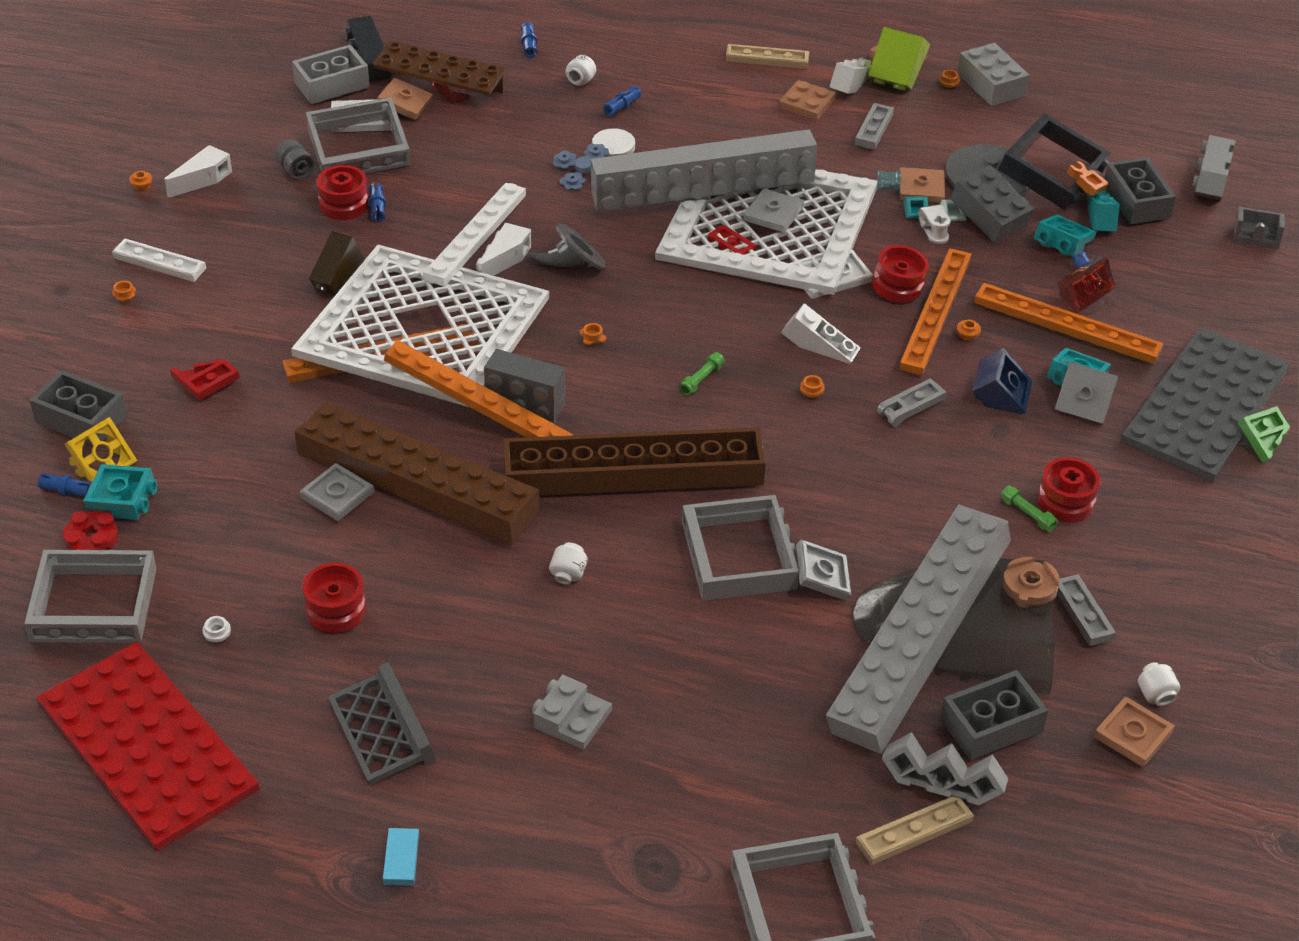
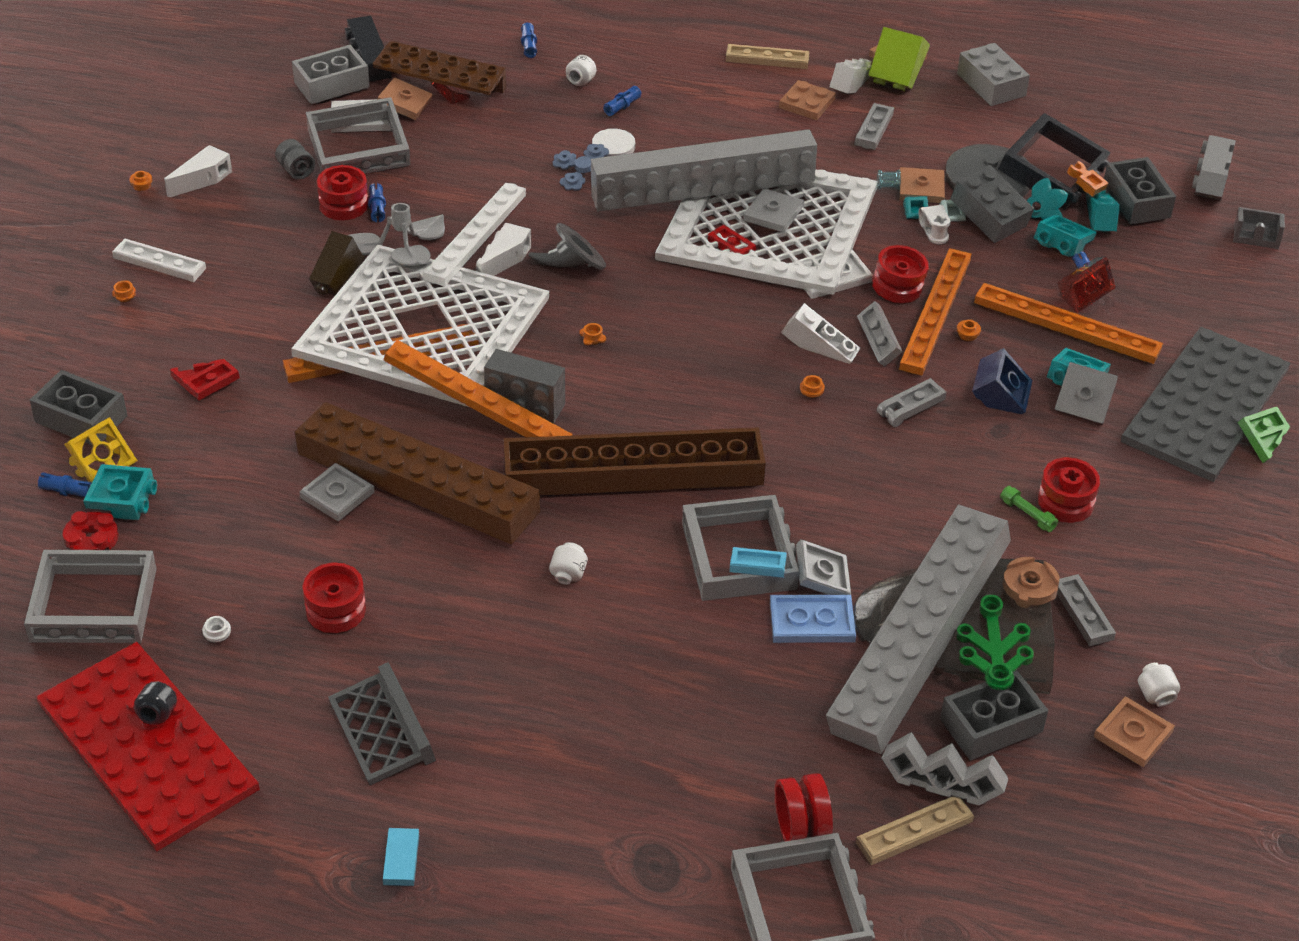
(155, 703): none -> black head
(401, 221): none -> light grey plant
(570, 712): light grey plate -> none
(690, 384): bright green bar -> none
(758, 562): none -> medium azure tile
(803, 807): none -> red wheel
(812, 618): none -> light blue tile
(879, 334): none -> light grey plate
(949, 79): orange plate -> none
(995, 647): none -> green plant
(1049, 199): none -> teal plate

